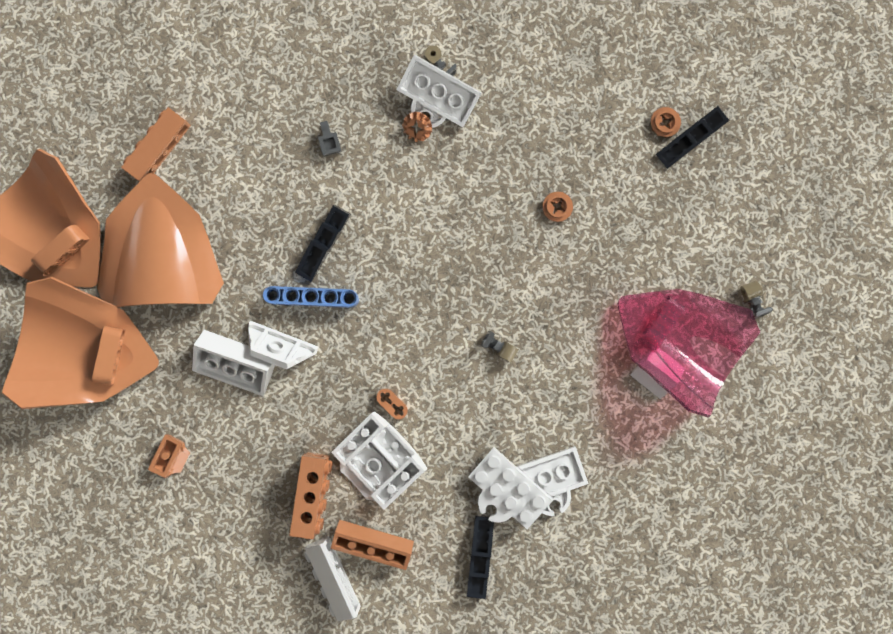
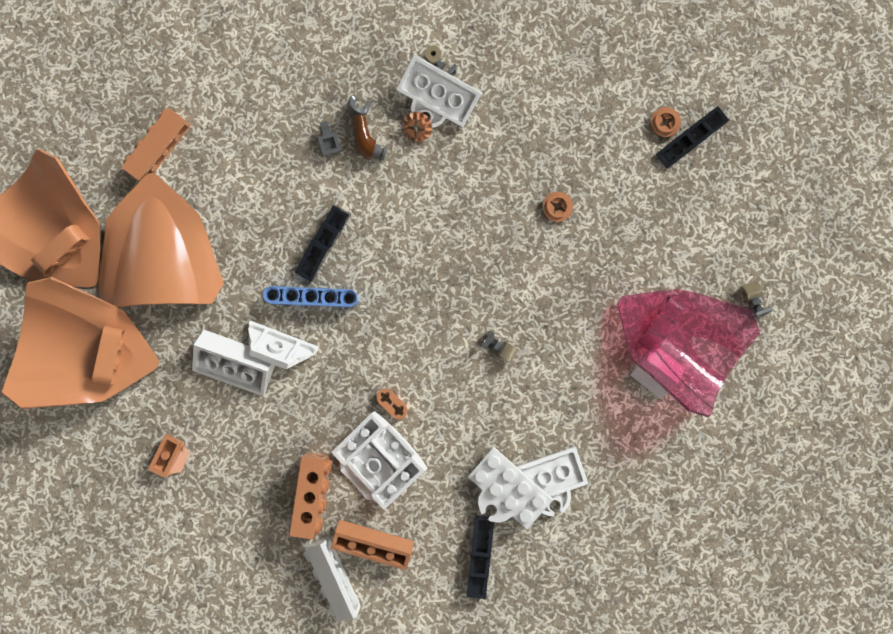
(364, 142): none -> reddish brown piece

